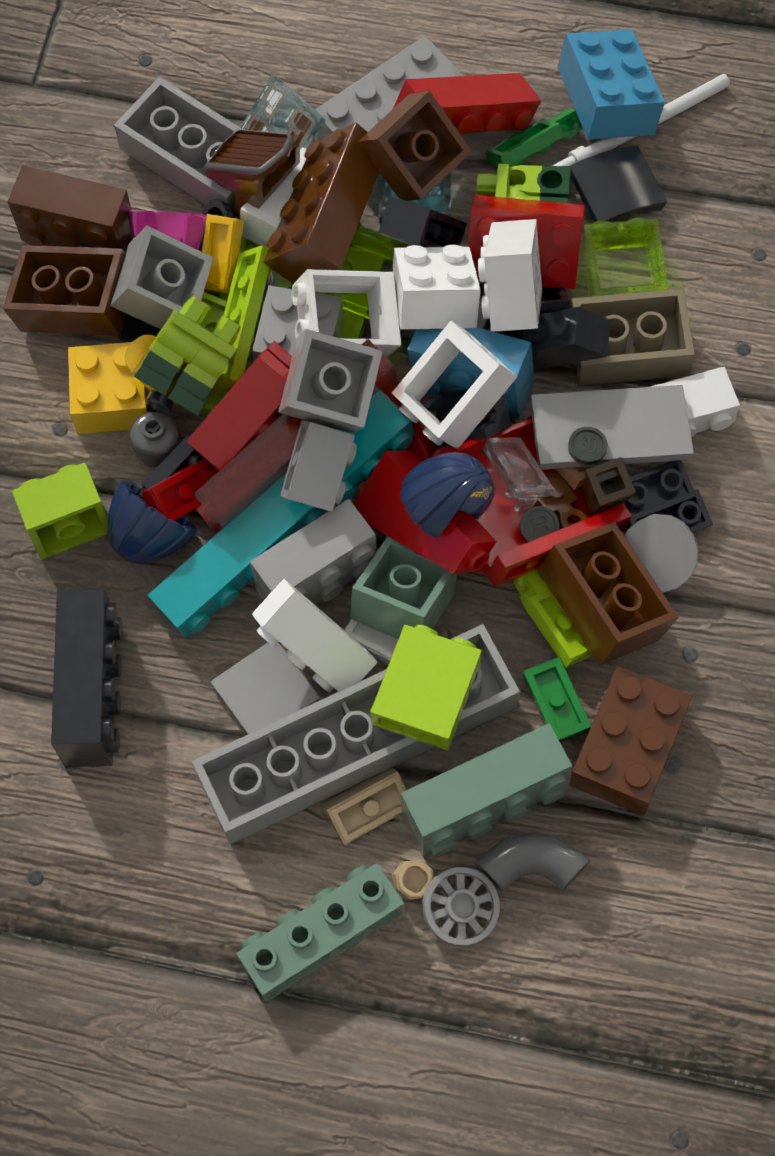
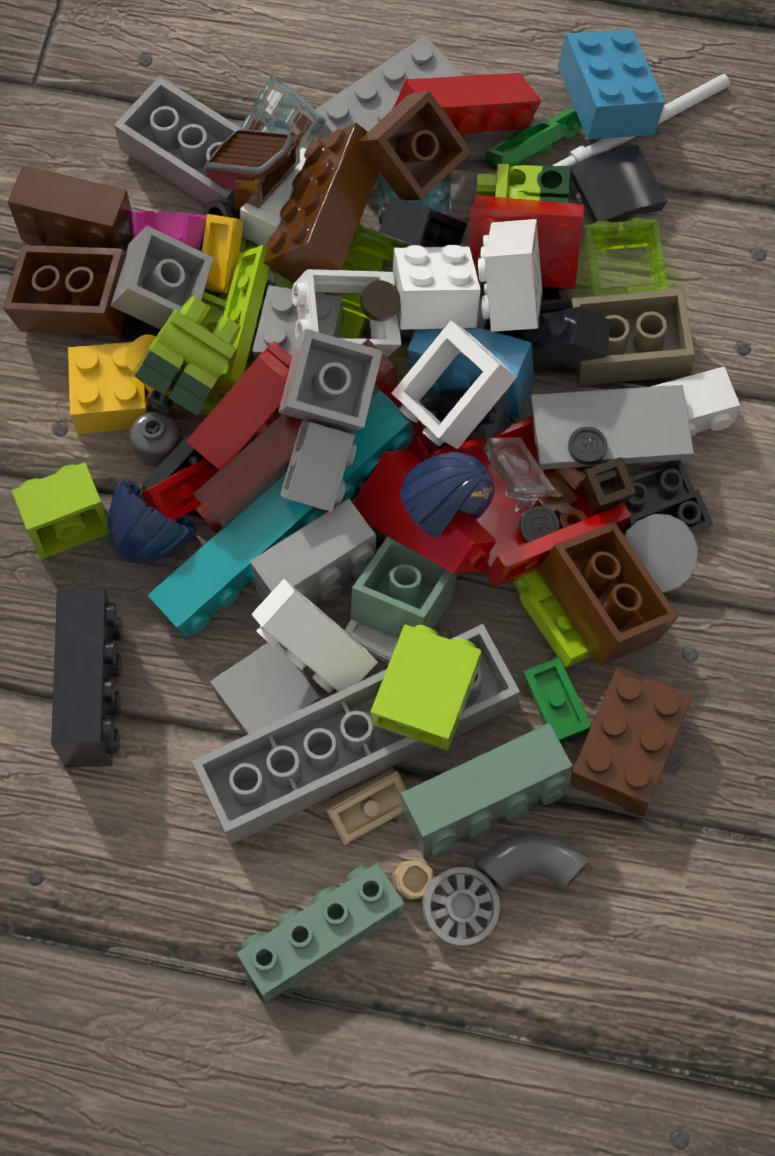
(380, 300): none -> dark brown tile

